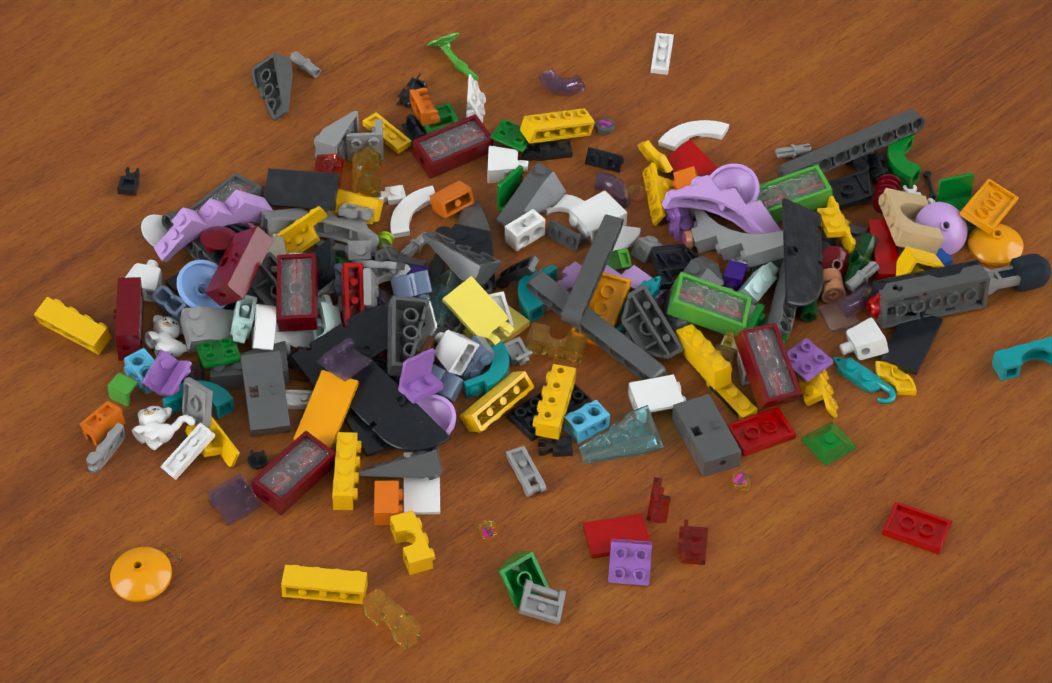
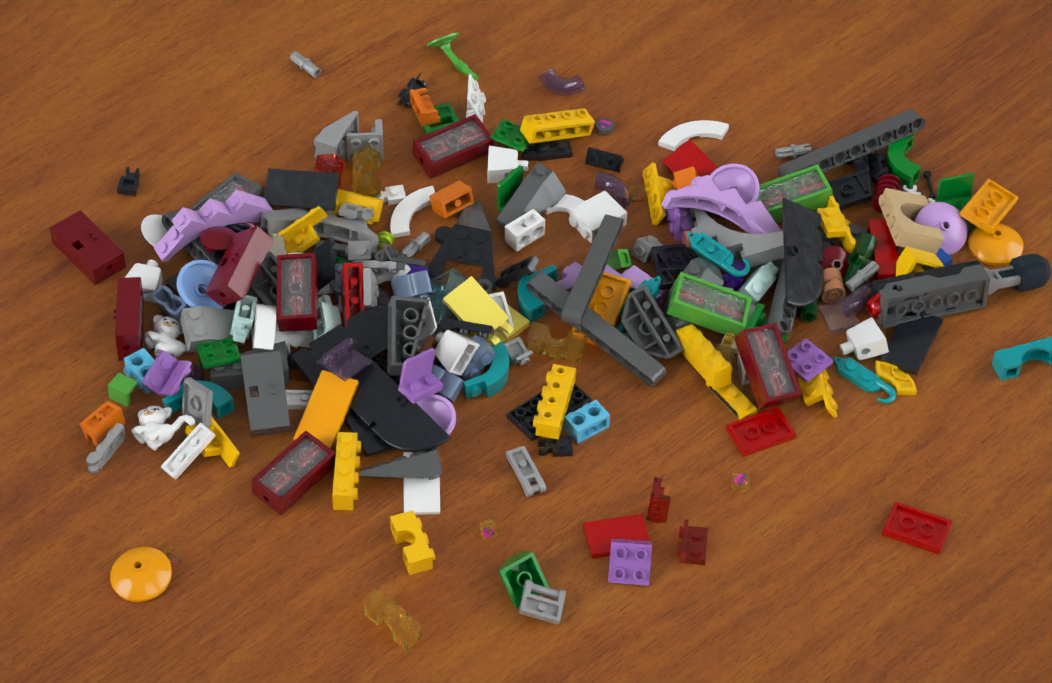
(73, 325): yellow brick -> none
(87, 247): none -> dark red brick
(234, 499): clear purple hinge -> none
(257, 460): black plate -> none
(274, 82): dark grey wedge -> none
(324, 584): yellow brick -> none
(387, 501): orange brick -> none
(391, 136): yellow plate -> none
(413, 128): black hinge -> none
(461, 258): dark grey wedge -> none
(466, 327): none -> black hinge
(496, 401): yellow brick -> none
(564, 235): dark grey hinge -> none
(627, 237): white tile -> none
(630, 437): clear light blue wedge -> none
(652, 154): yellow tile -> none
(657, 393): white panel -> none
(662, 53): white tile -> none
(706, 435): dark grey brick -> none
(716, 253): none -> teal plate
(828, 443): green slope -> none

